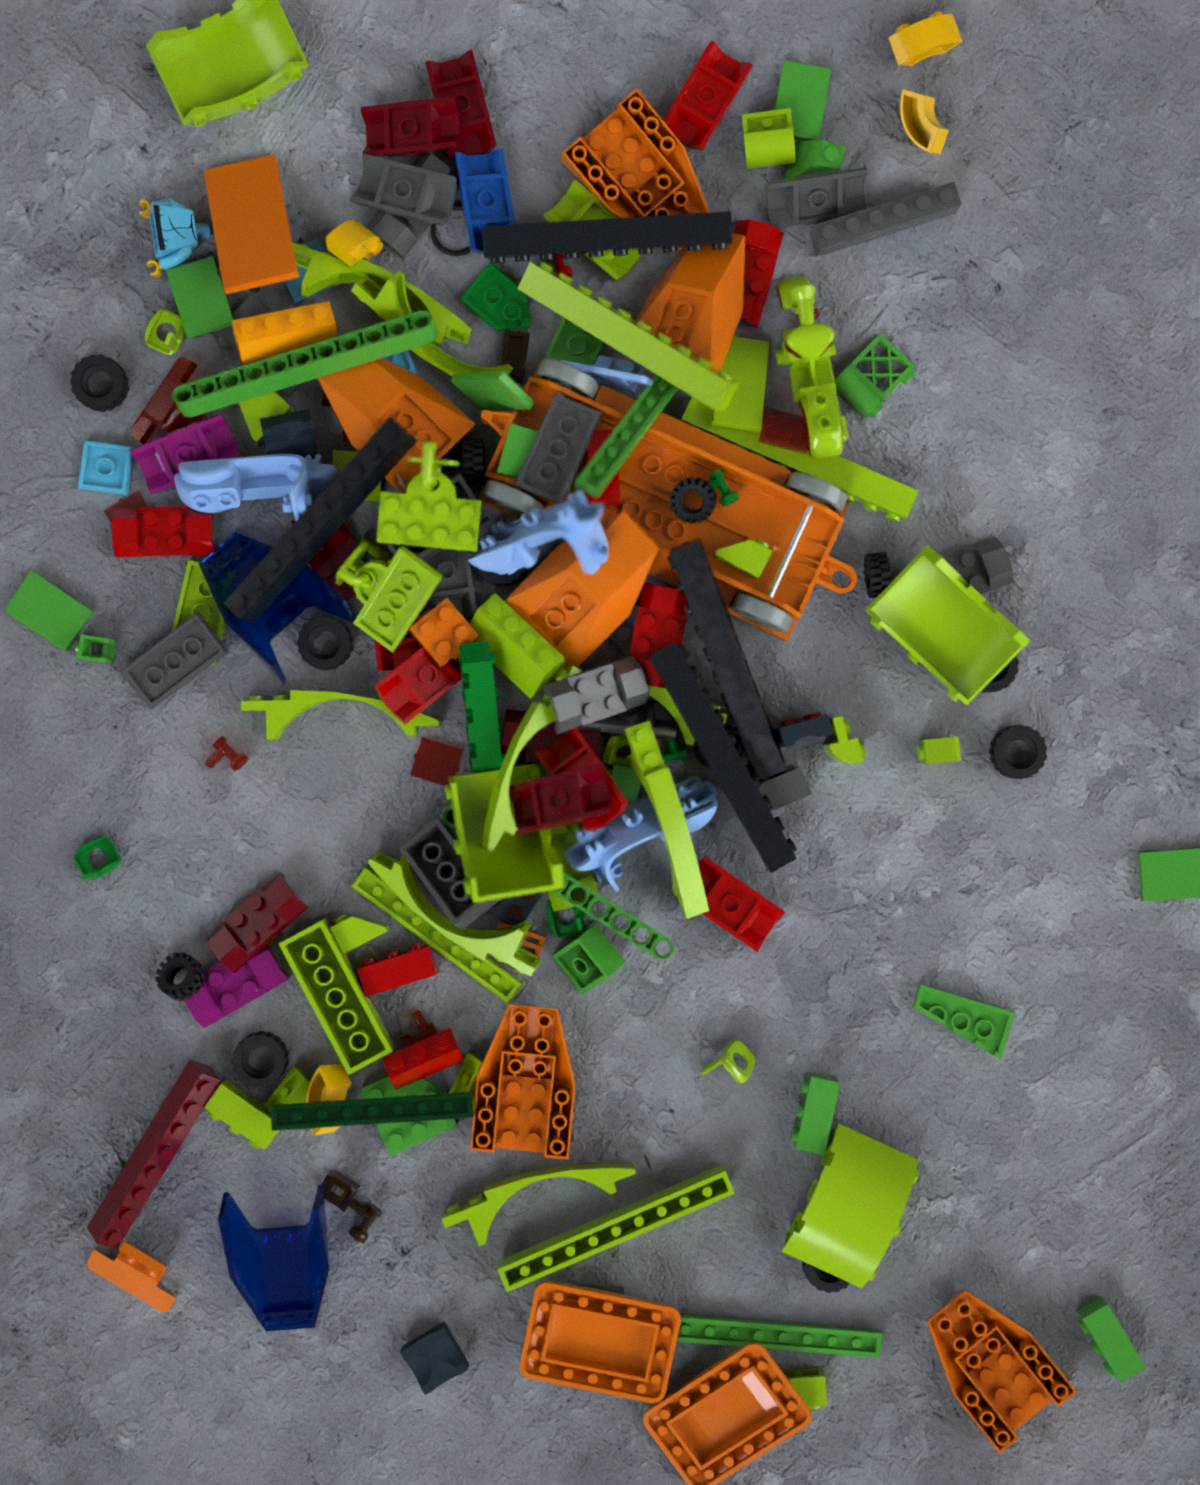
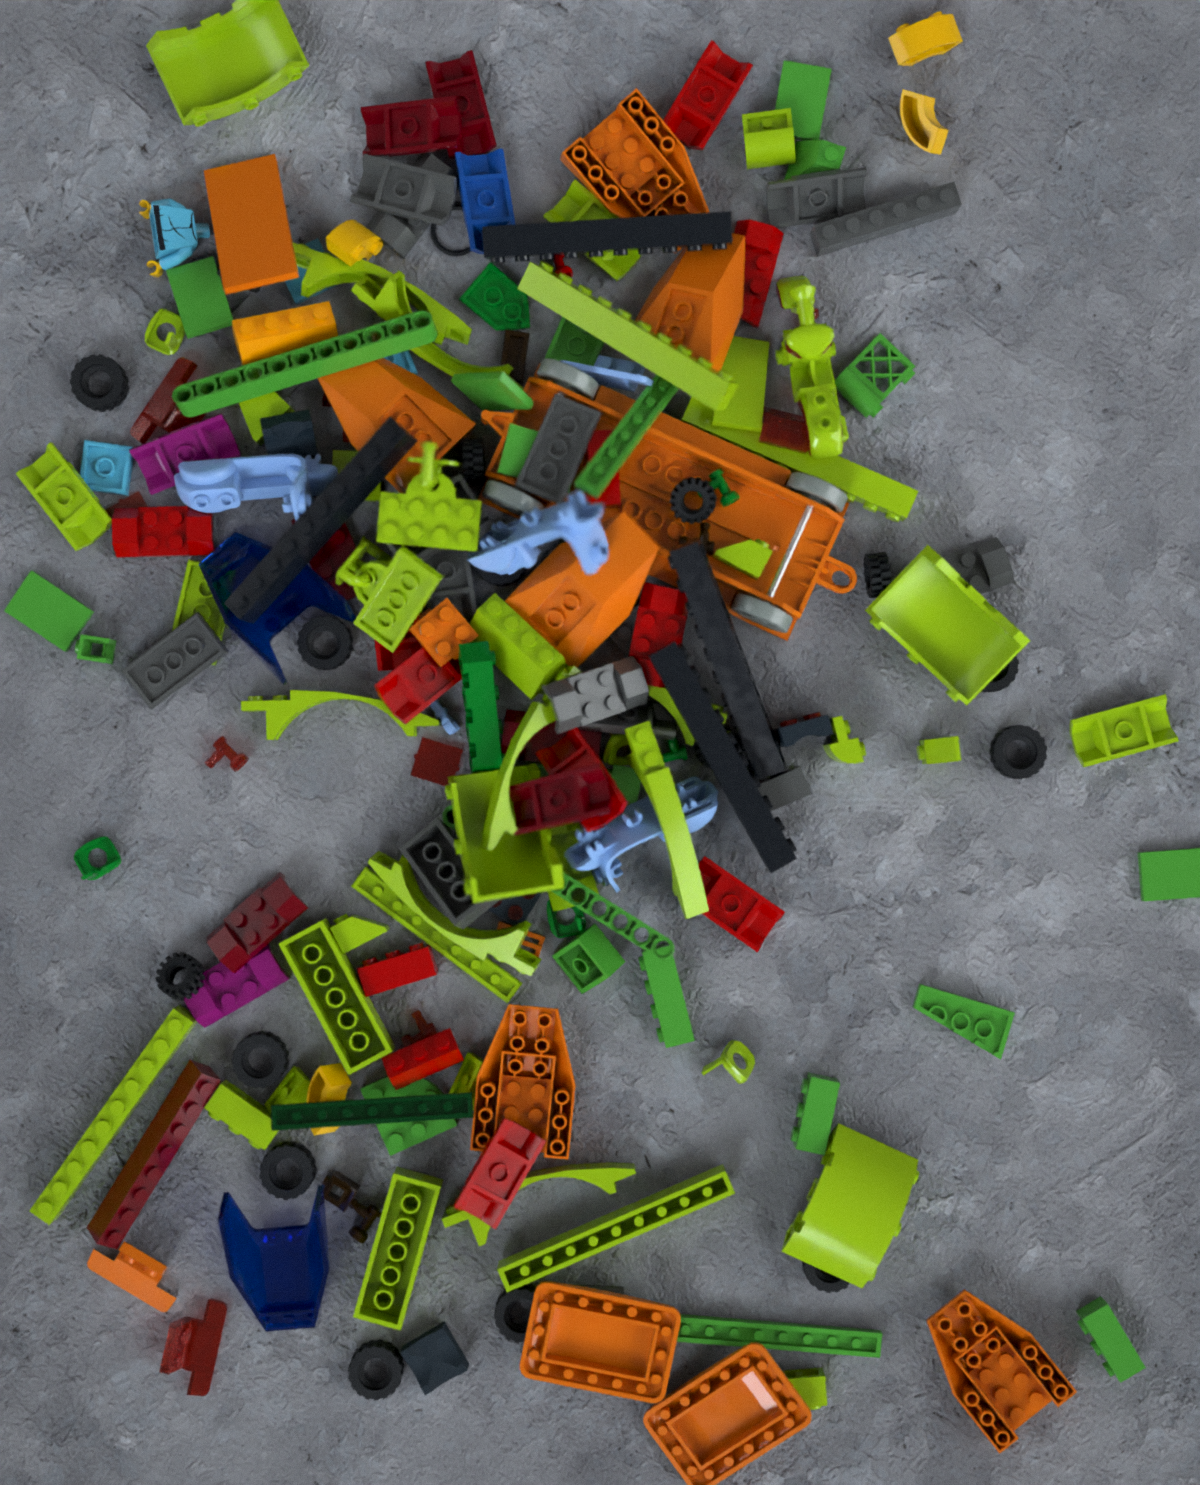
(66, 498): none -> lime piece
(114, 1115): none -> lime brick
(195, 1346): none -> clear red plate
(287, 1189): none -> black tyre
(380, 1389): none -> black tyre
(398, 1248): none -> lime brick
(447, 721): none -> light blue piece
(499, 1172): none -> red piece
(503, 1320): none -> black tyre
(668, 998): none -> bright green brick
(704, 536): none -> dark brown piece
(1121, 731): none -> lime piece

